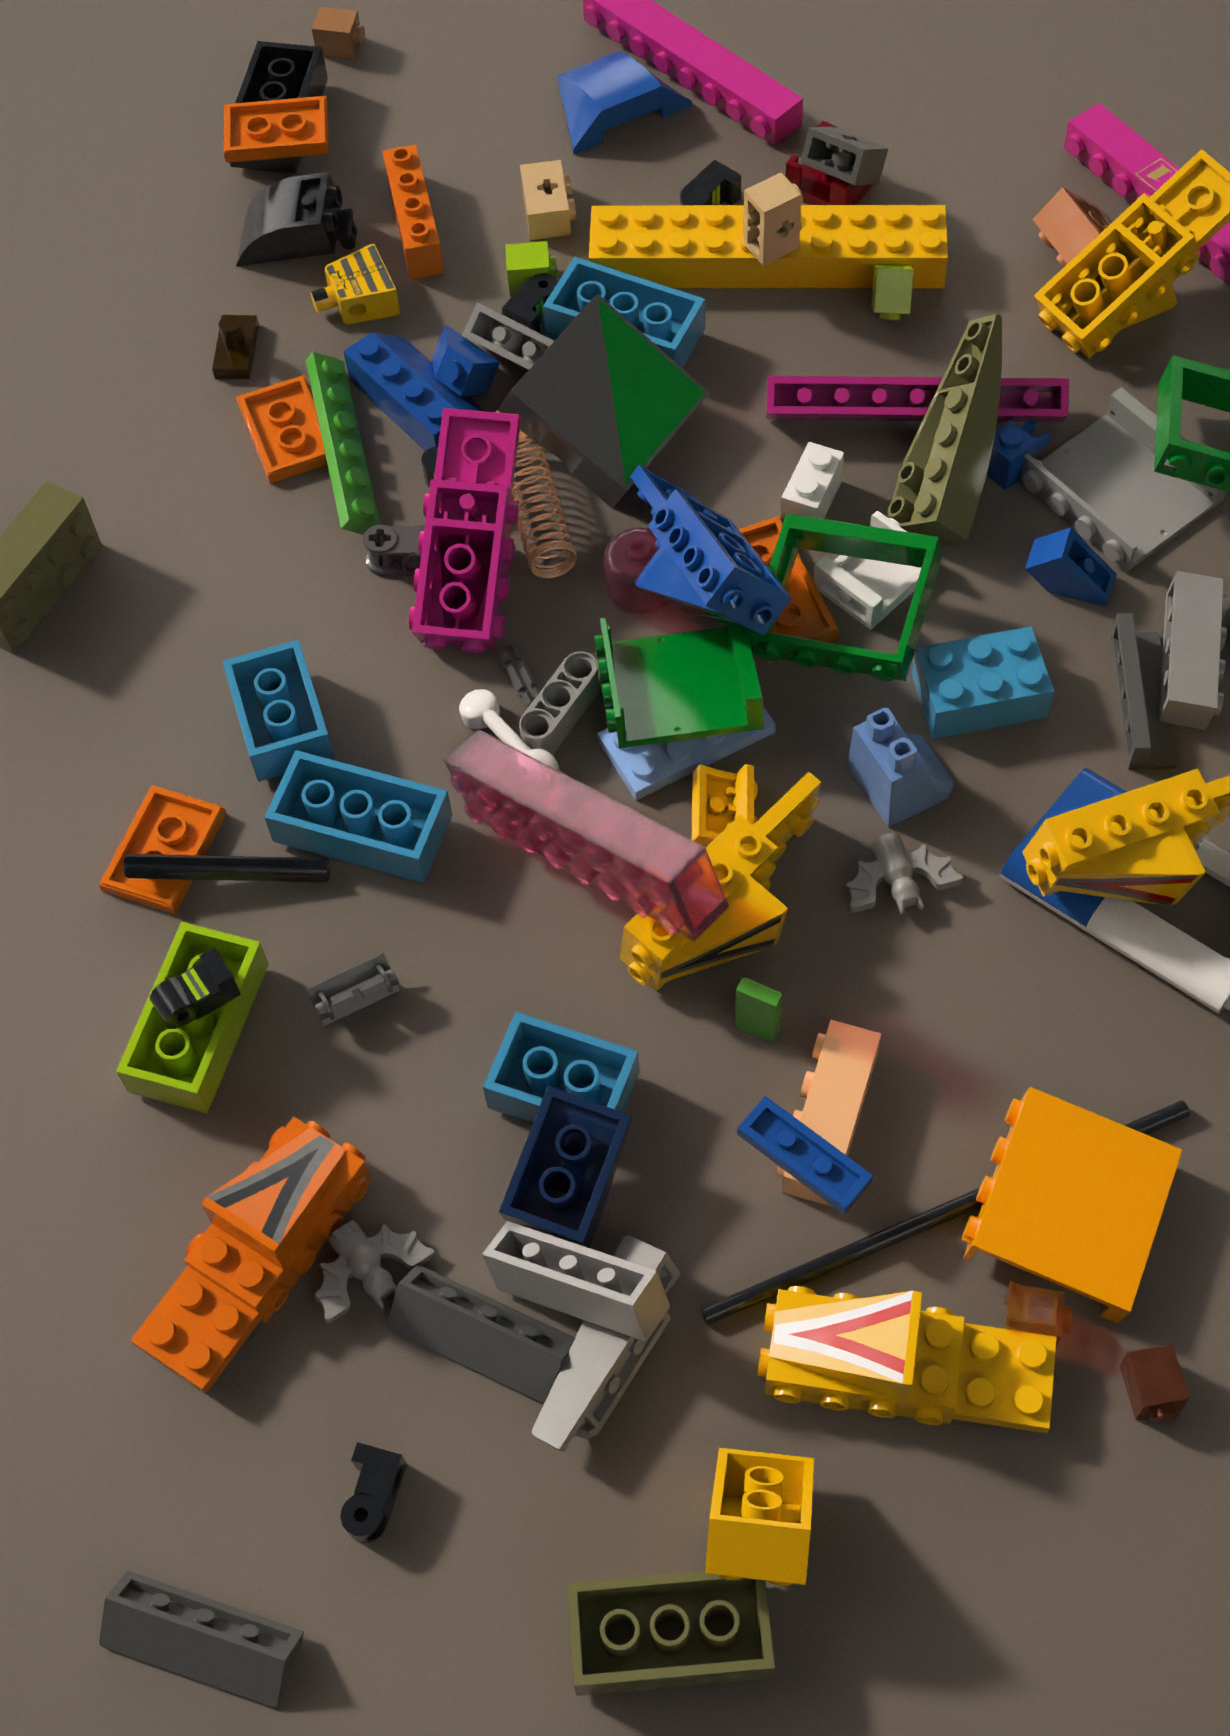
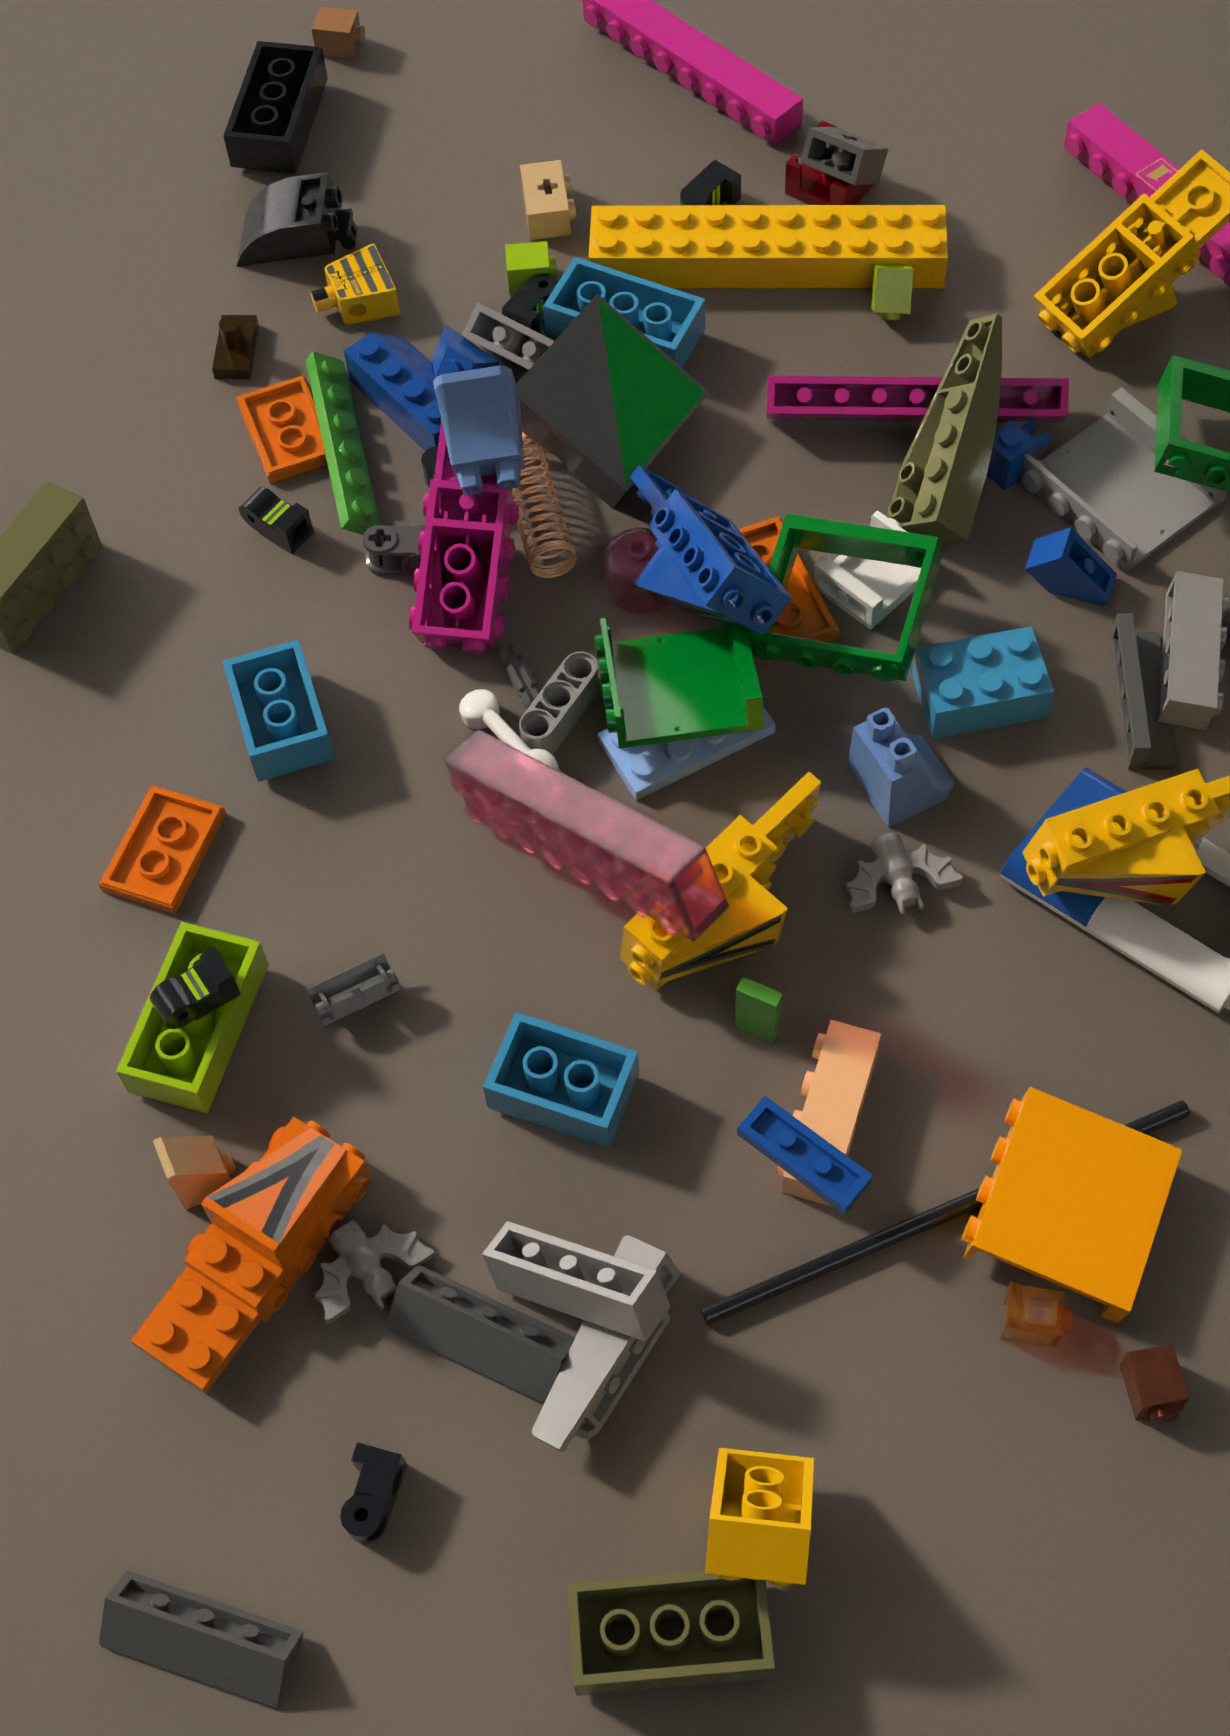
(194, 1166): none -> tan slope
(226, 868): black axle -> none
(276, 129): orange tile -> none
(277, 519): none -> black leg
(359, 816): dark azure brick -> none
(413, 212): orange brick -> none
(482, 426): none -> medium blue hips
(566, 1167): dark blue slope -> none
(611, 94): blue wedge -> none
(720, 799): yellow bracket -> none
(772, 218): tan brick -> none
(813, 482): white brick -> none
(905, 1361): yellow wedge -> none
(1069, 224): nougat slope -> none

